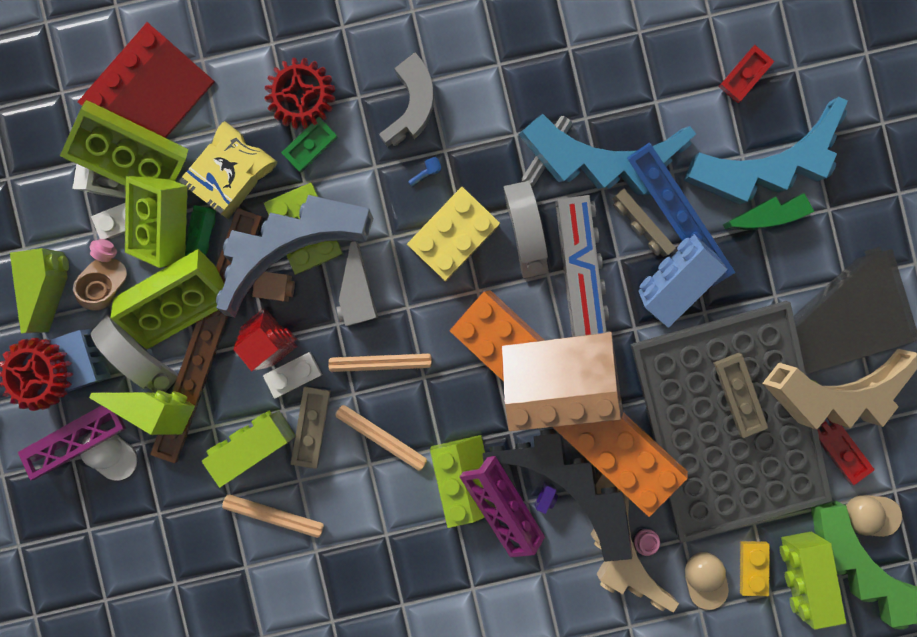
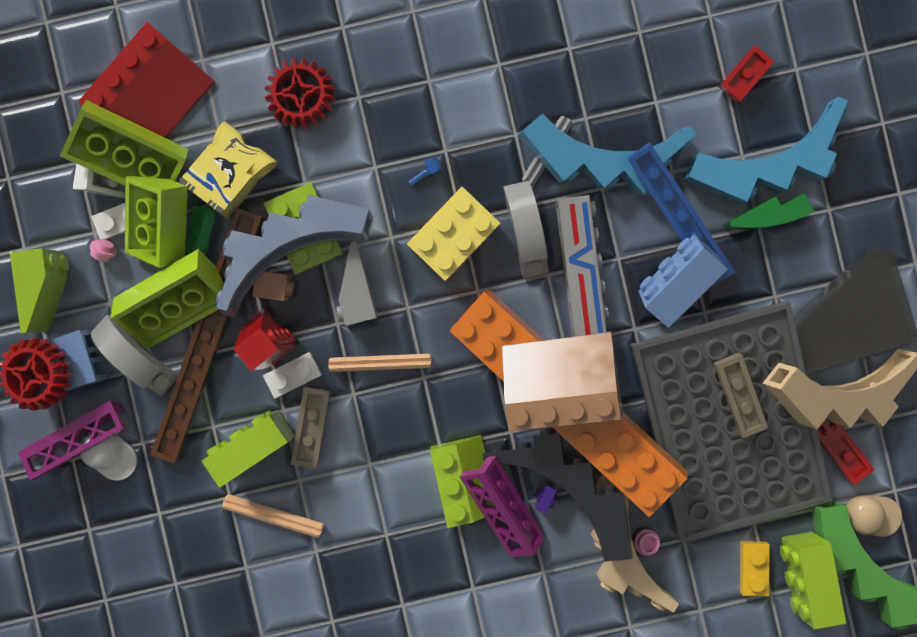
(99, 283): medium nougat cap -> none
(152, 412): lime slope -> none
(309, 145): green plate -> none
(381, 437): light nougat axle -> none
(418, 82): light grey arch -> none
(642, 224): dark tan plate -> none
(706, 580): tan cap -> none

